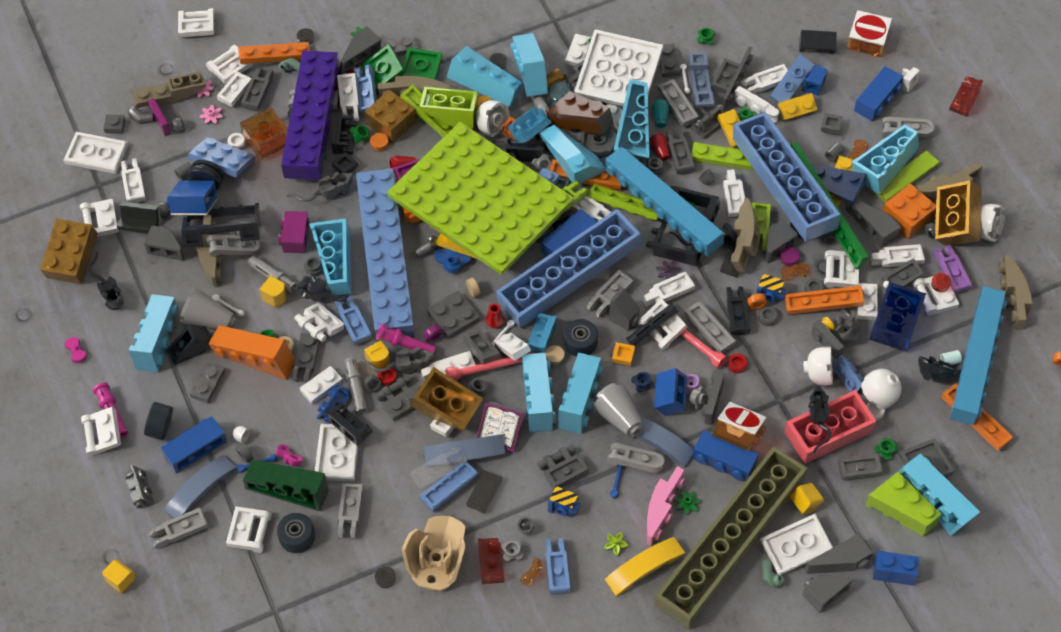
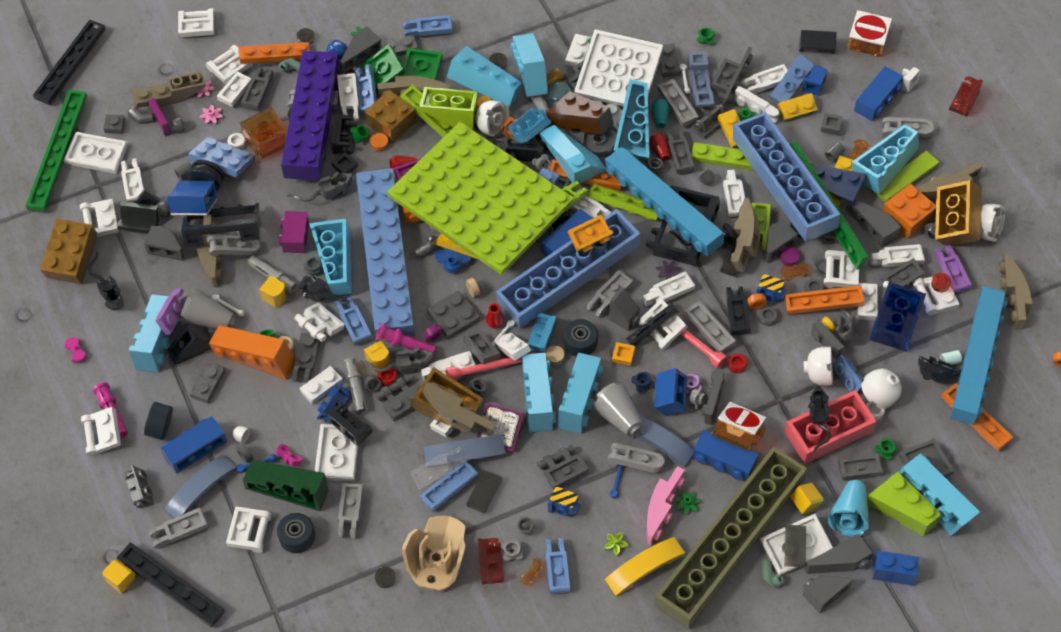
(56, 151): none -> green plate
(69, 62): none -> black plate
(147, 197): none -> black plate
(171, 311): none -> medium lavender hinge
(171, 584): none -> black plate
(337, 46): none -> blue piece
(428, 26): none -> medium blue hinge
(448, 406): none -> dark tan slope
(589, 233): none -> light orange bracket
(795, 546): none -> clear smoke tile
(850, 510): none -> medium azure cone

